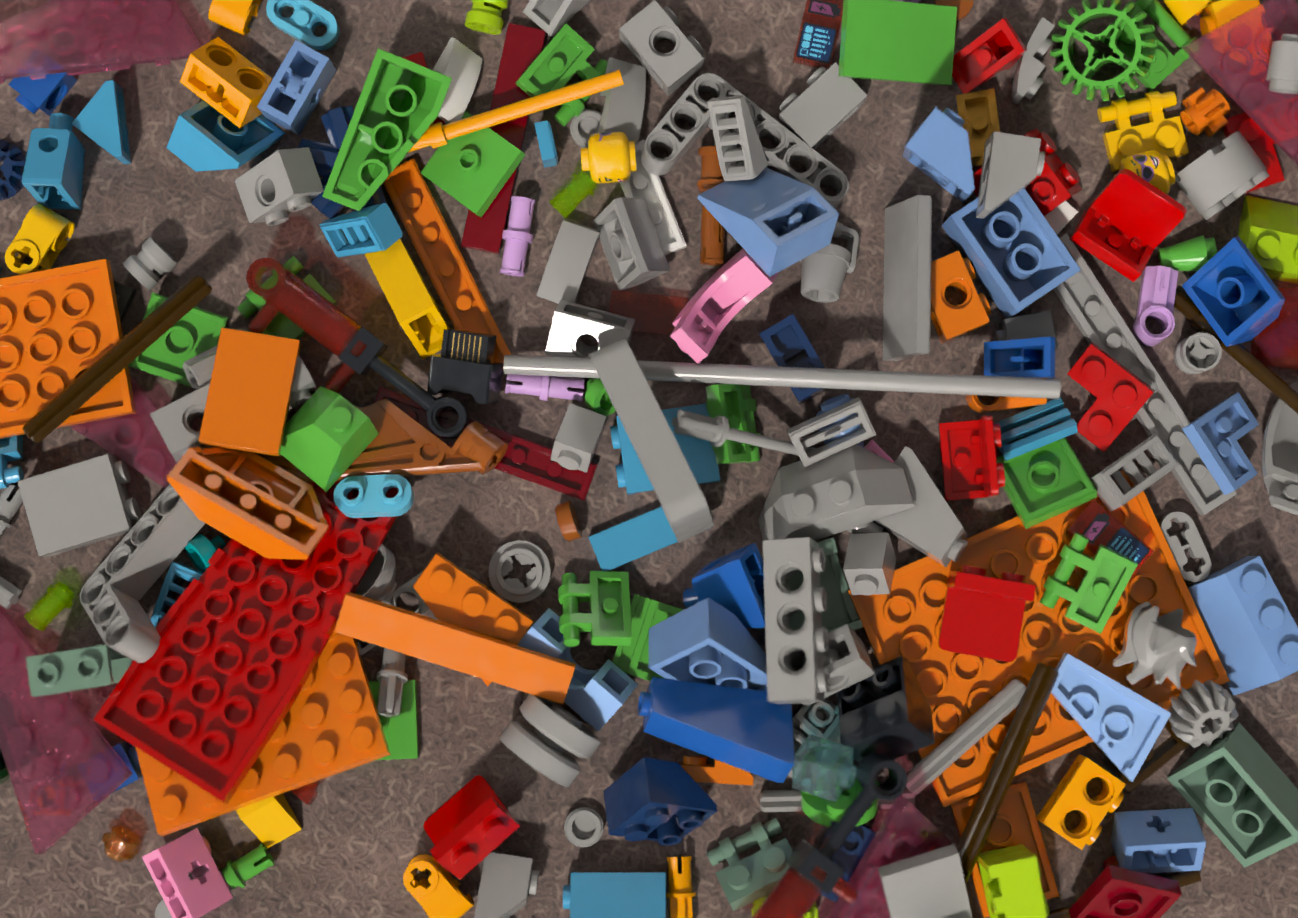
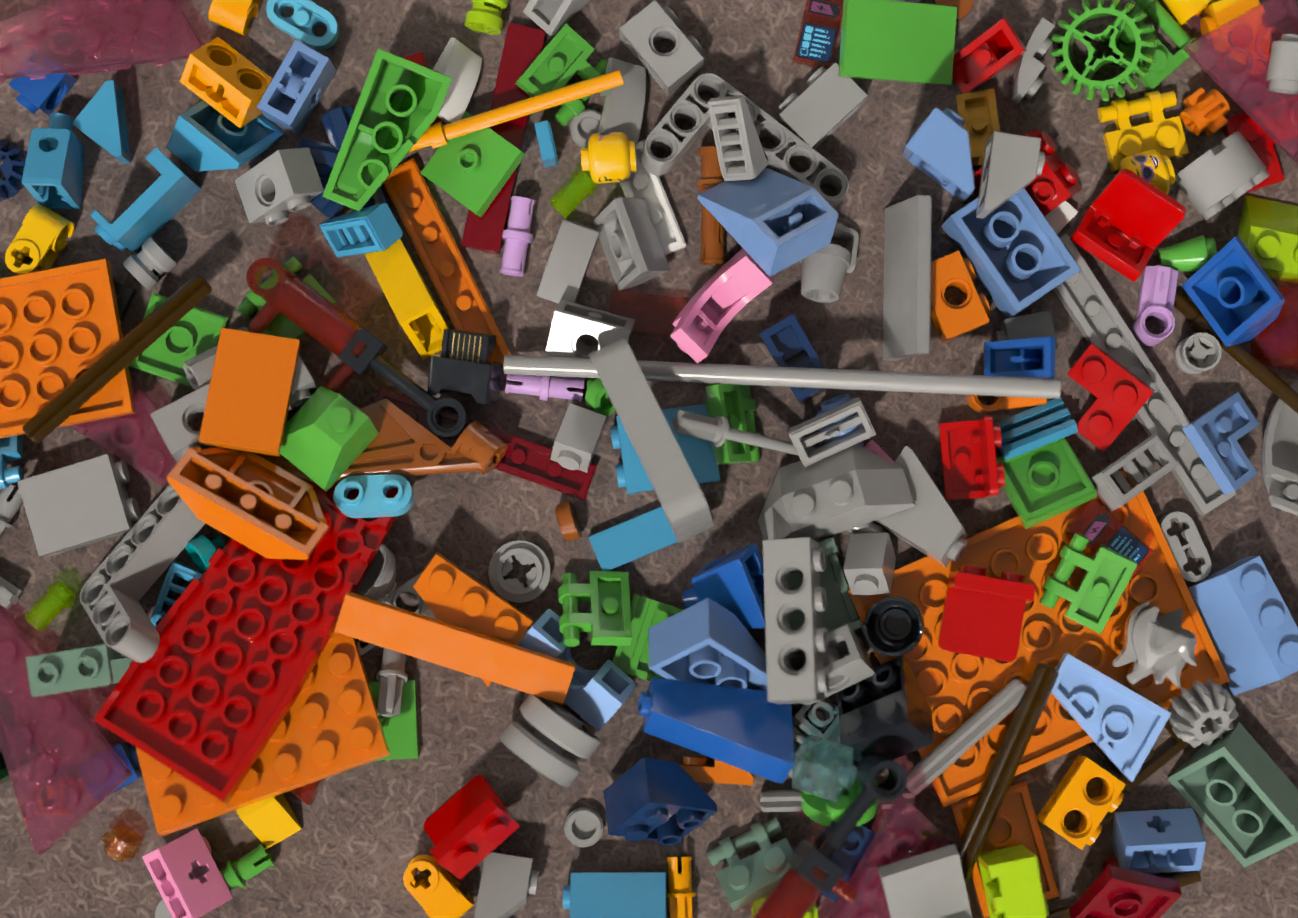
(151, 209): none -> dark azure panel
(893, 626): none -> black hair

